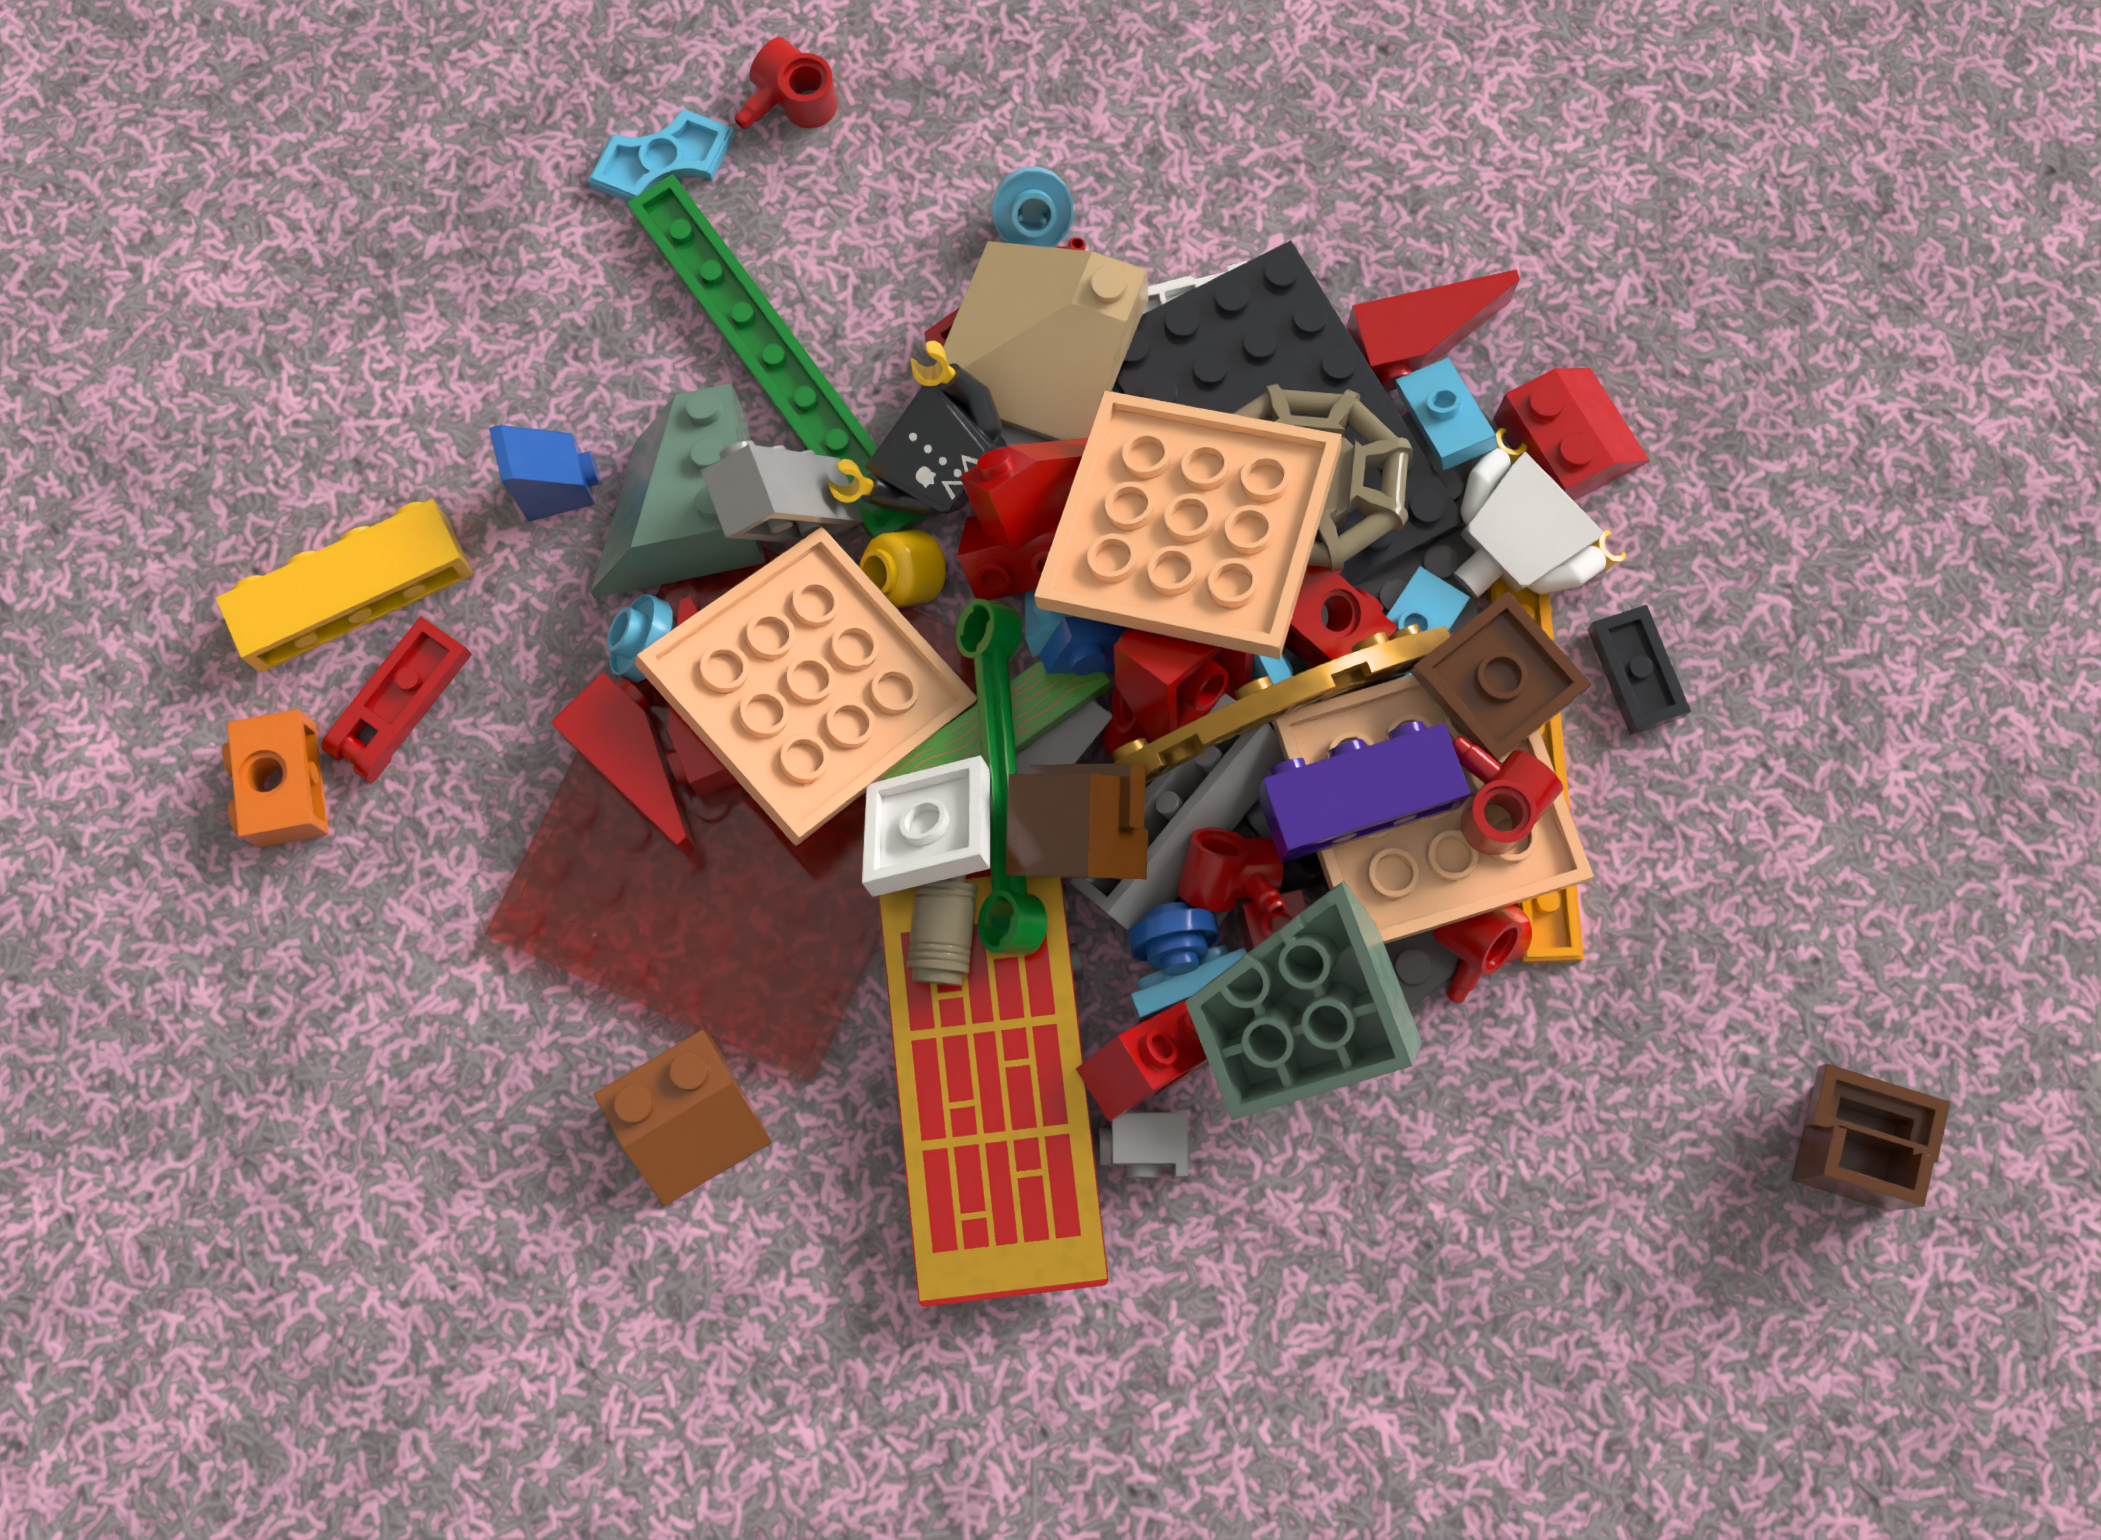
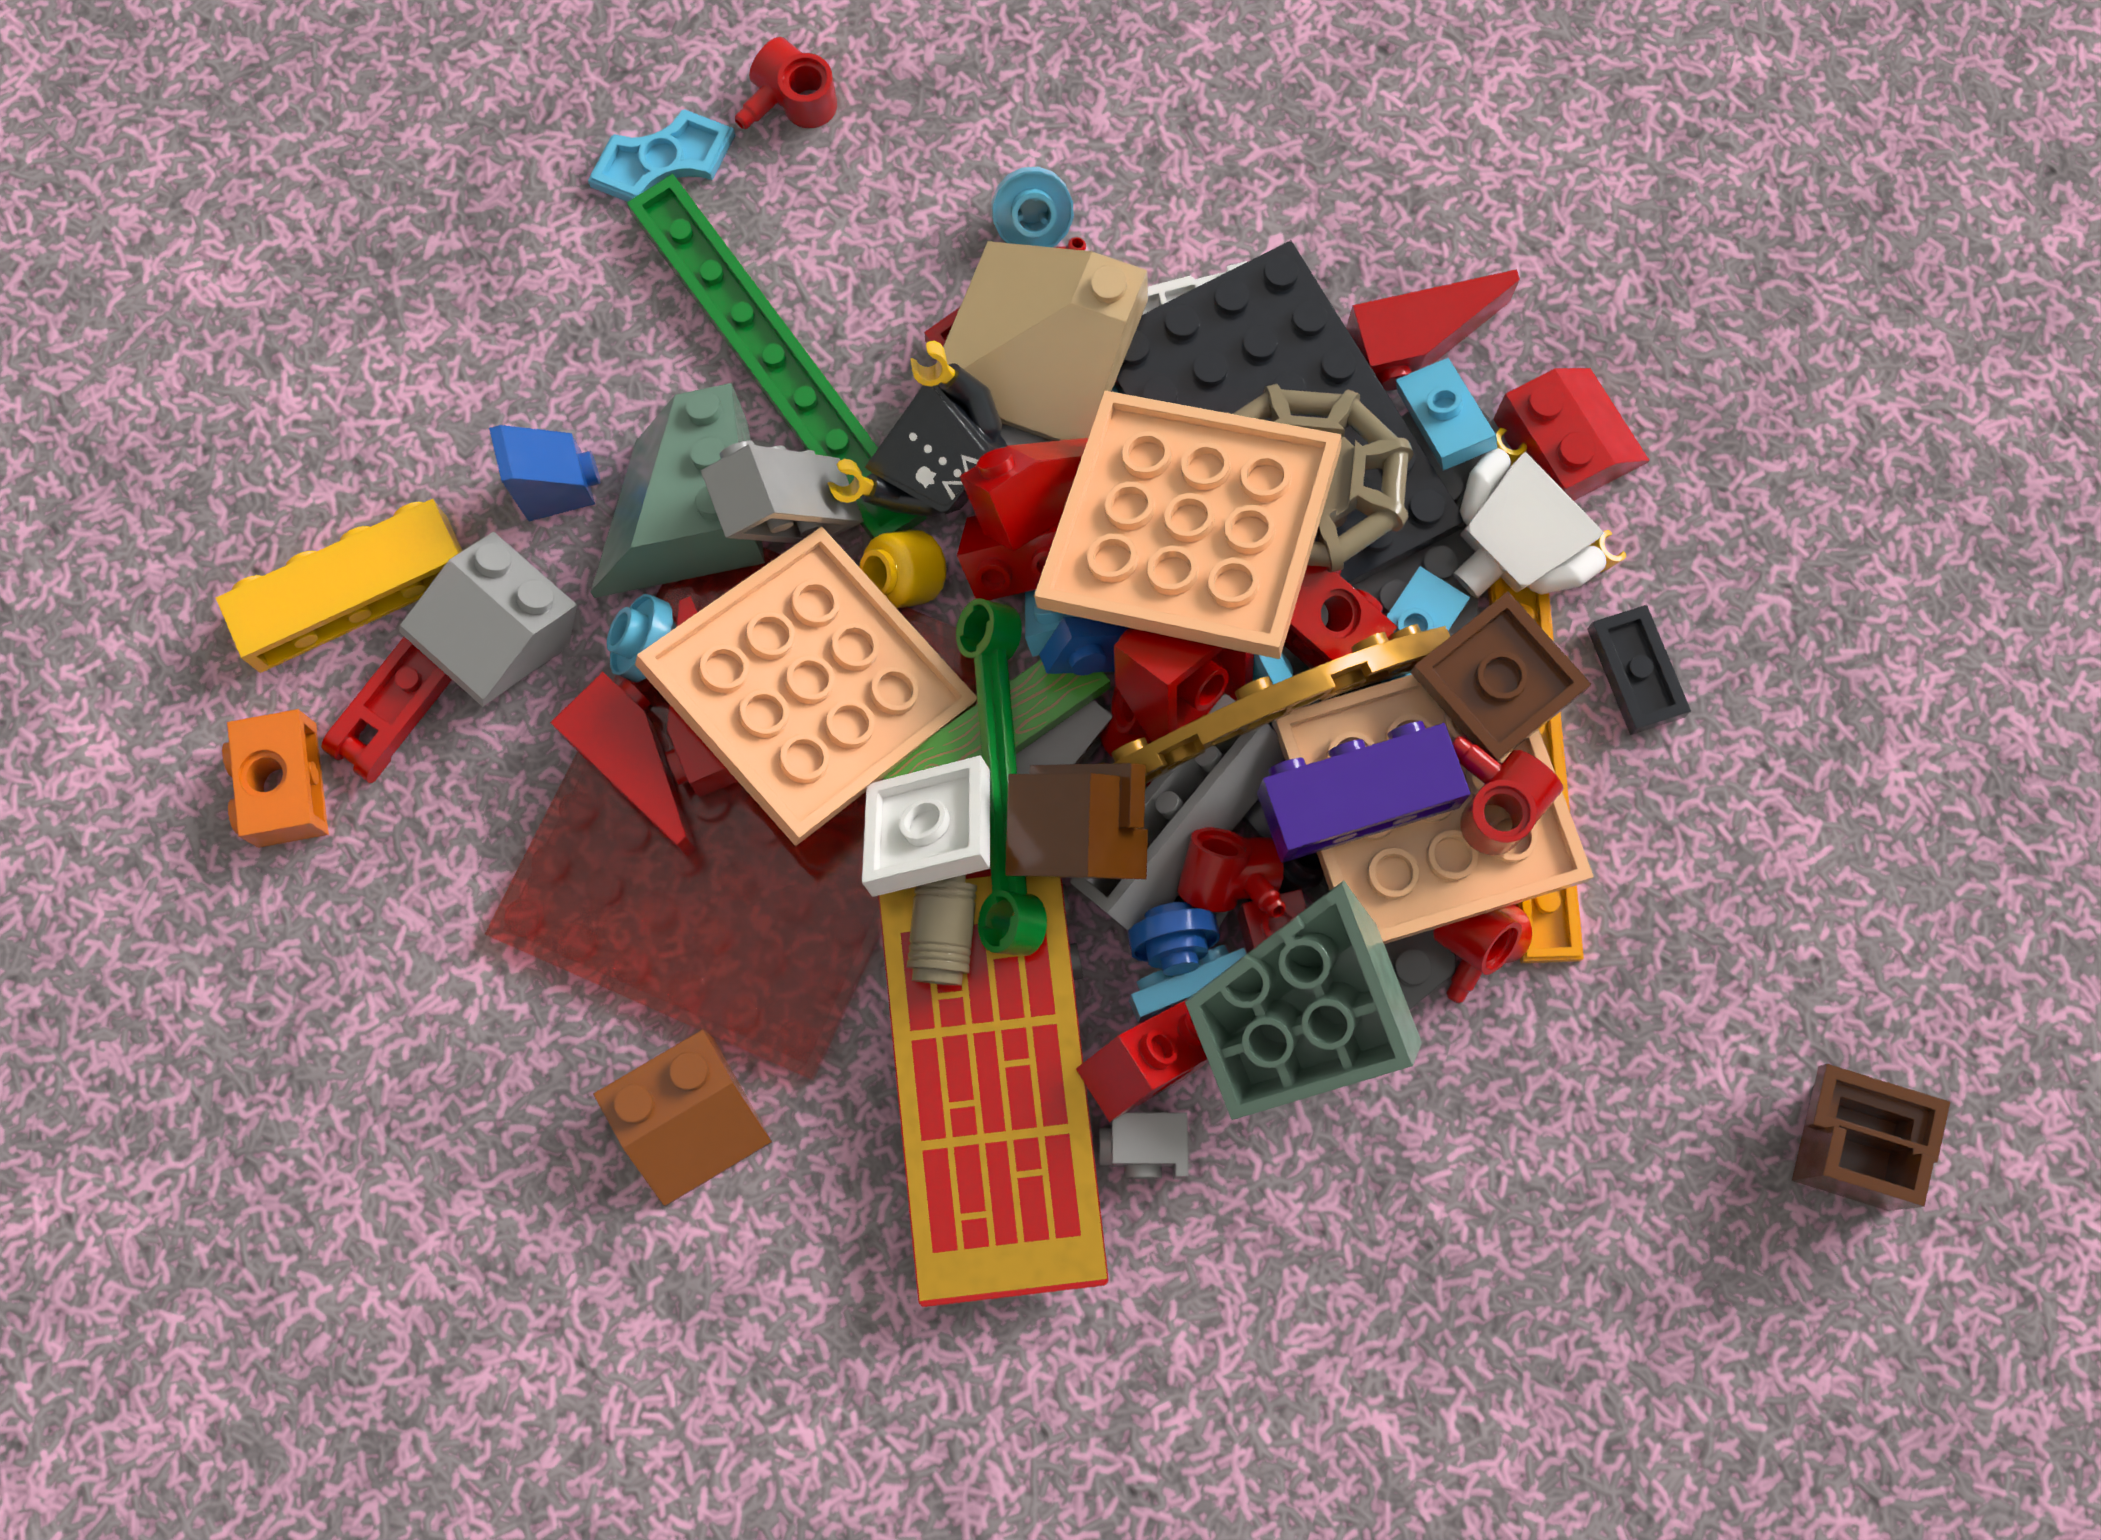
(490, 619): none -> light grey slope

